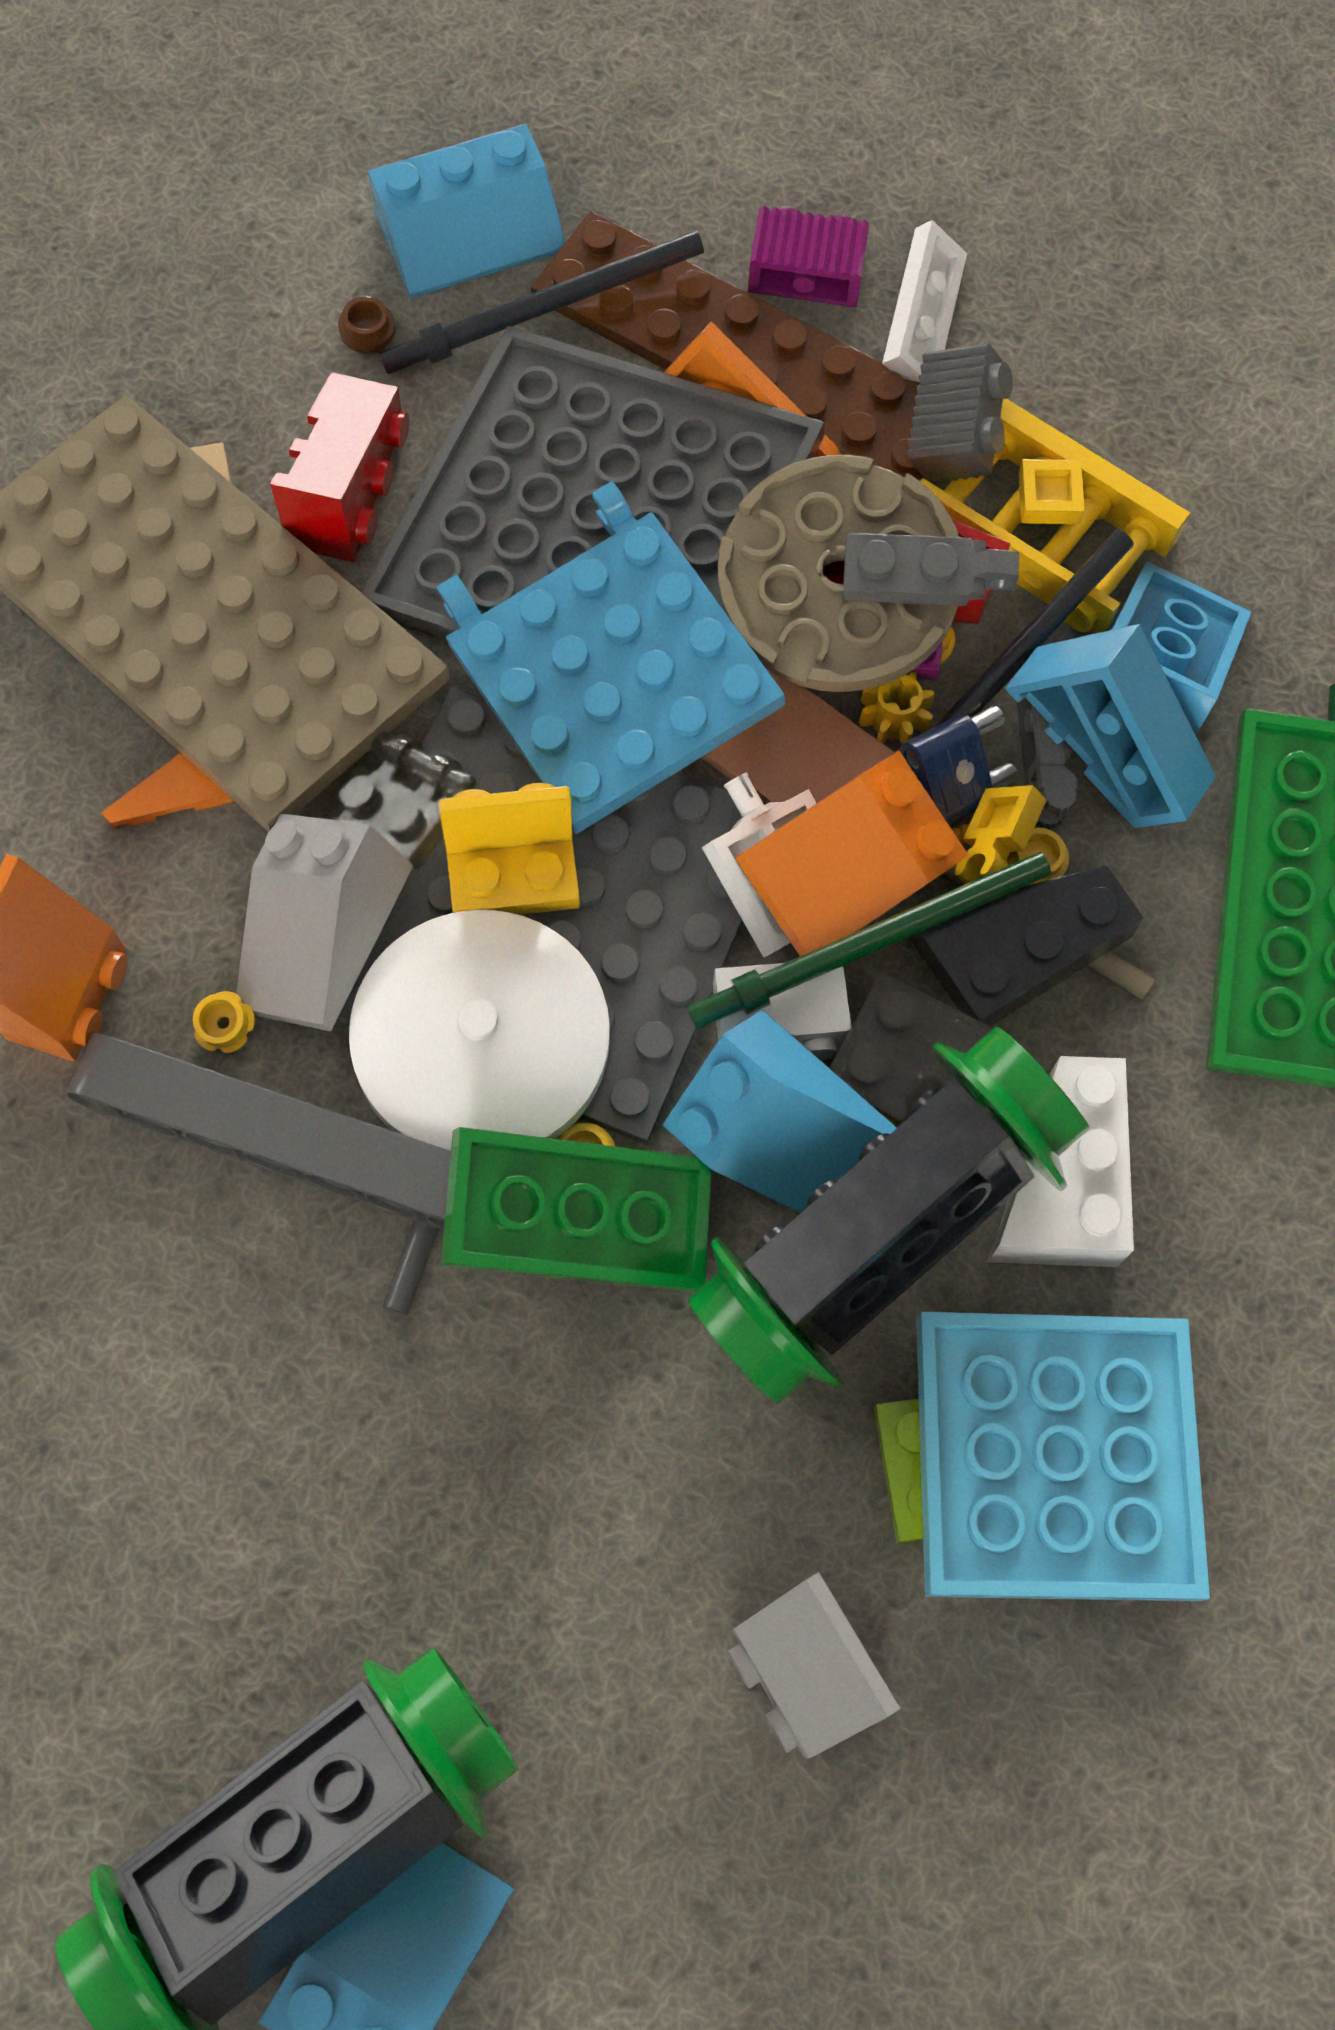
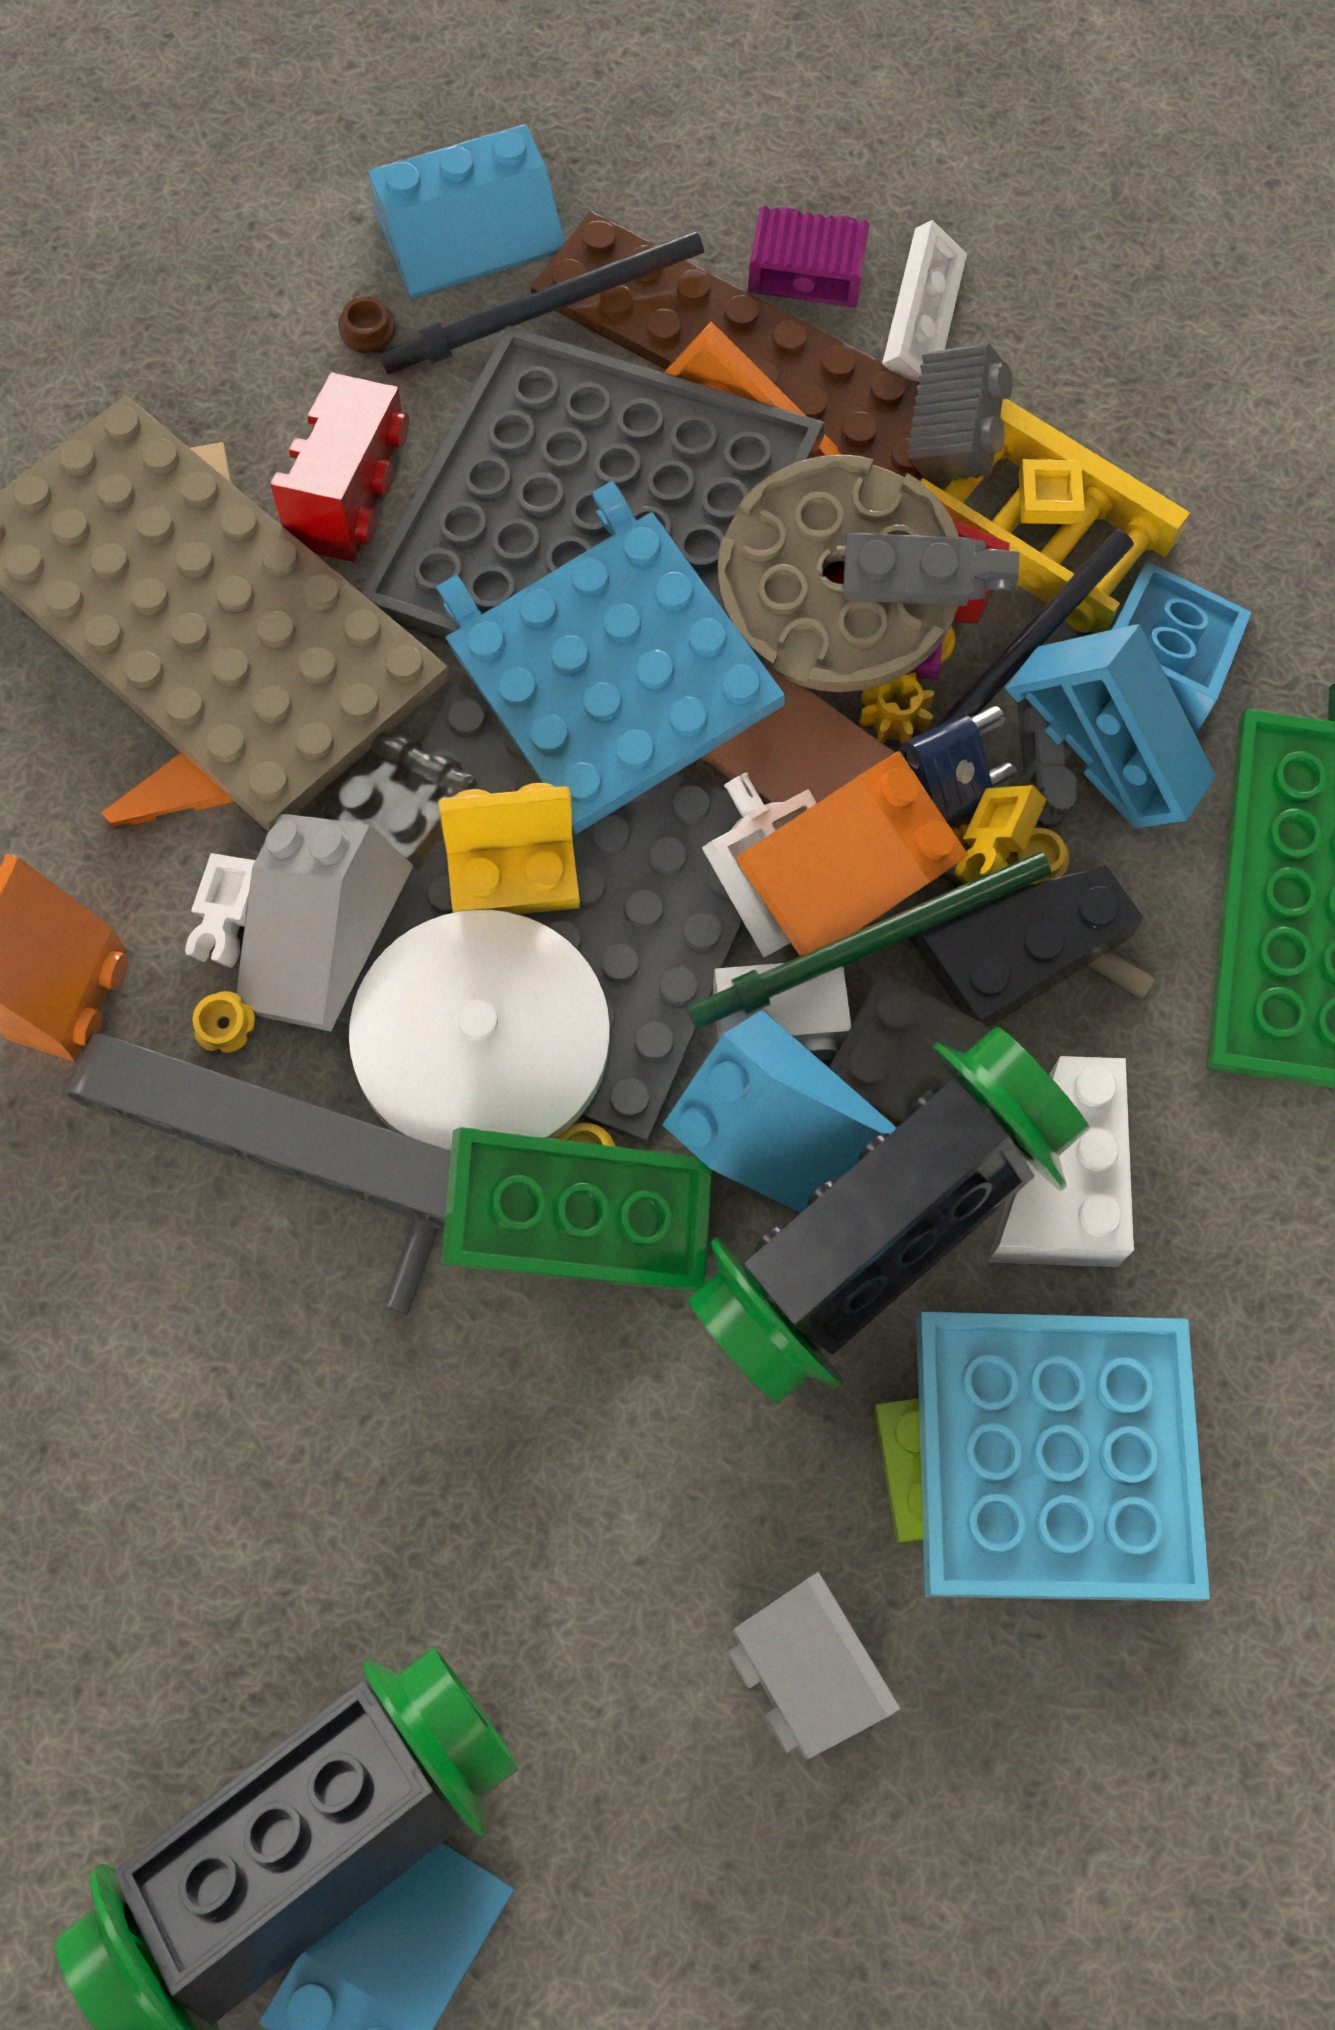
(223, 906): none -> white plate

